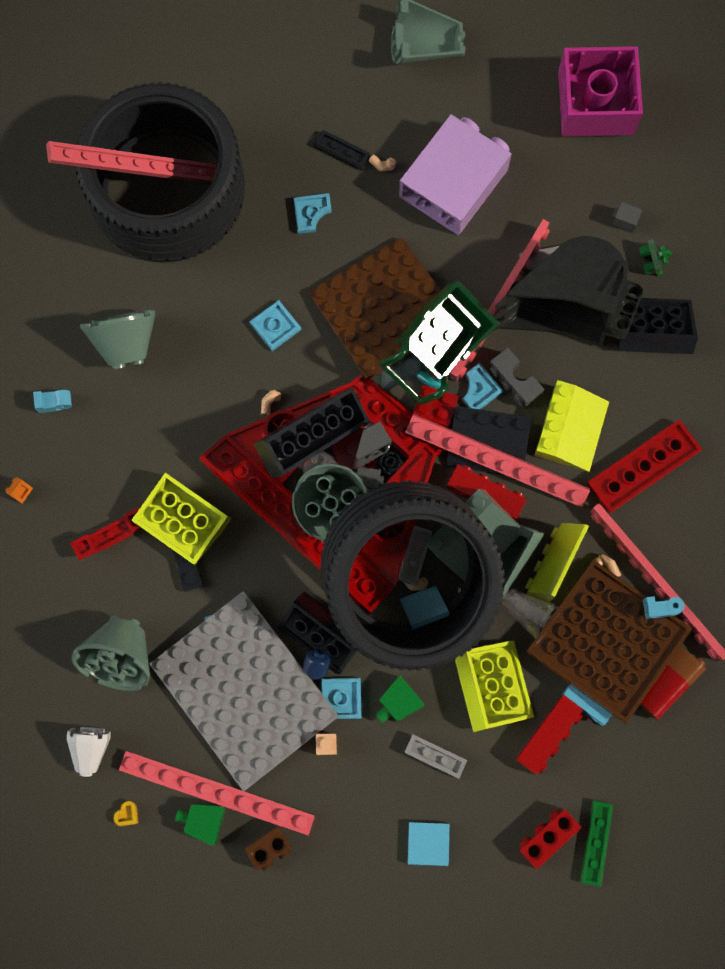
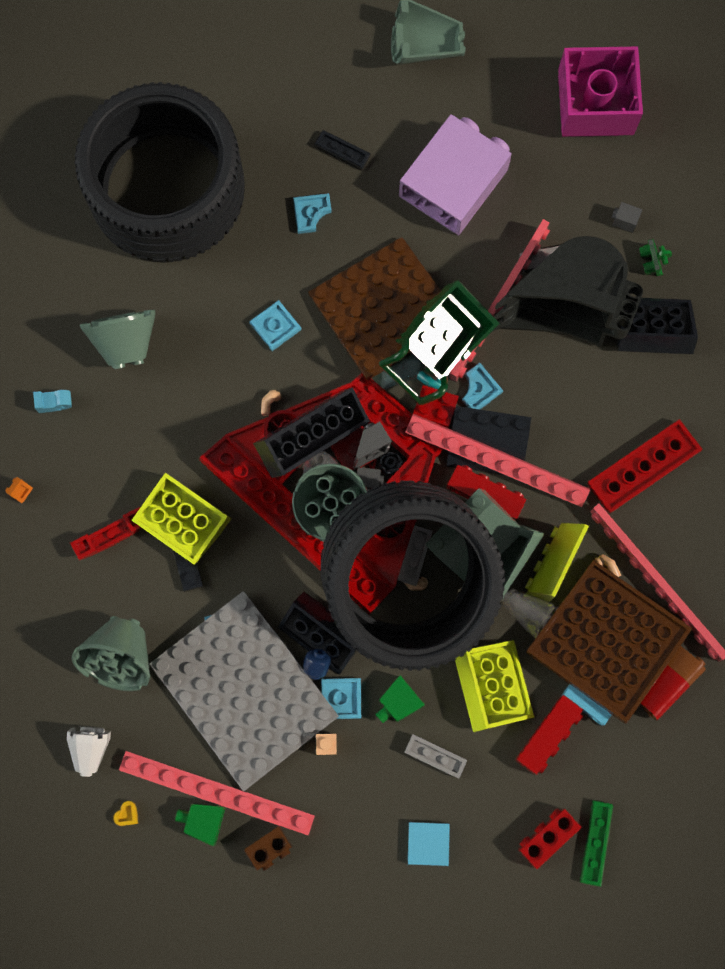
(129, 162): coral plate -> none
(382, 166): light nougat arm -> none
(424, 607): medium azure tile -> none
(524, 391): dark grey arch -> none
(571, 426): neon yellow slope -> none
(662, 608): medium azure leg -> none

